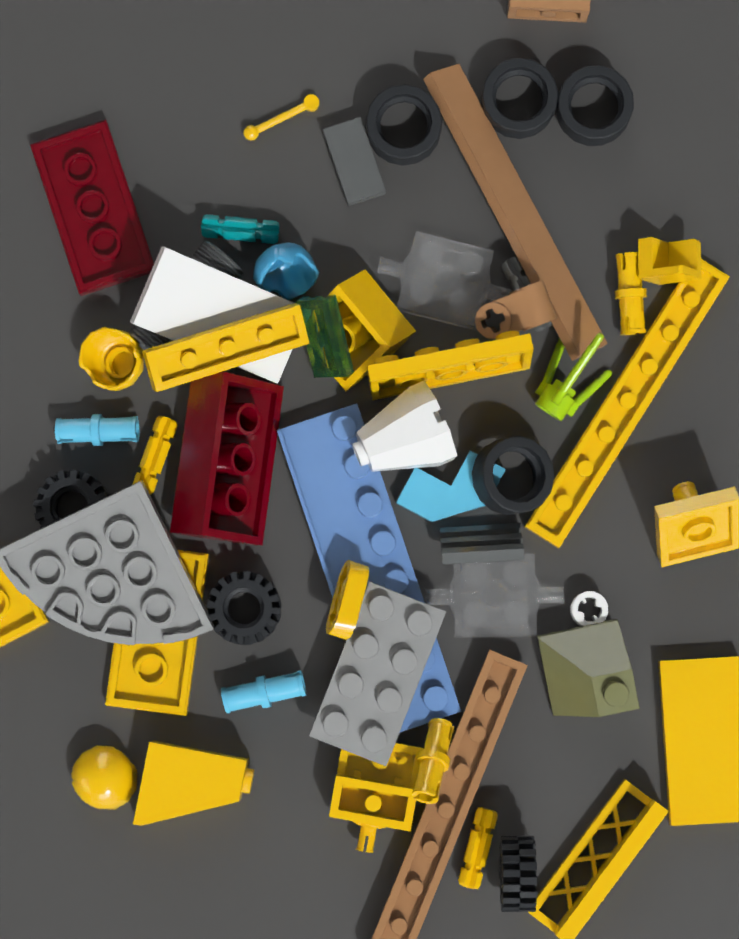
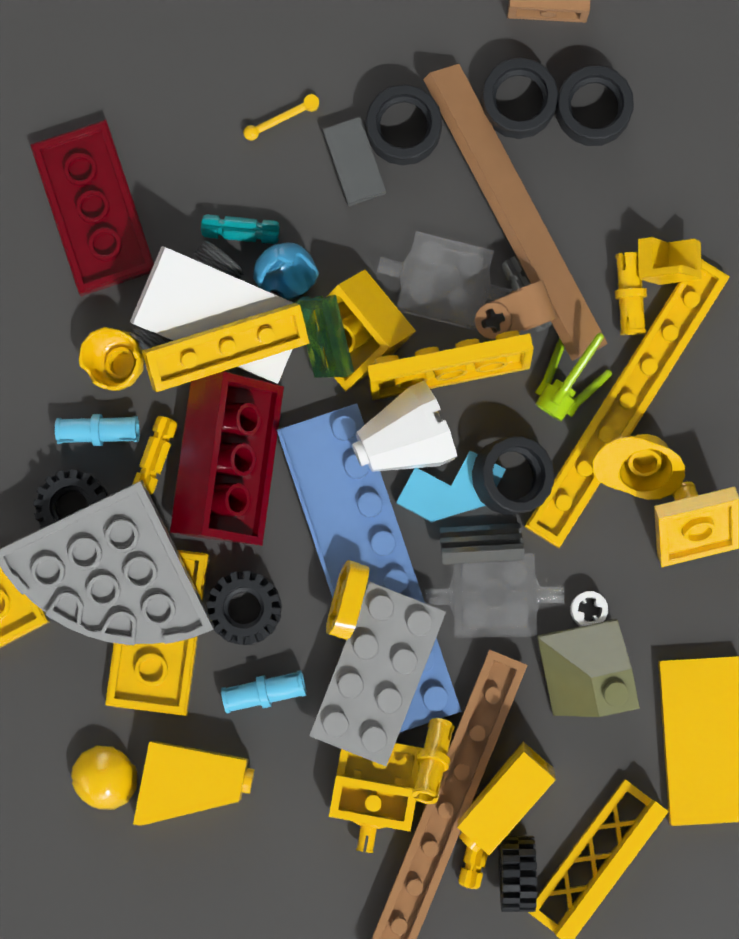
(505, 799): none -> yellow slope
(639, 466): none -> yellow piece

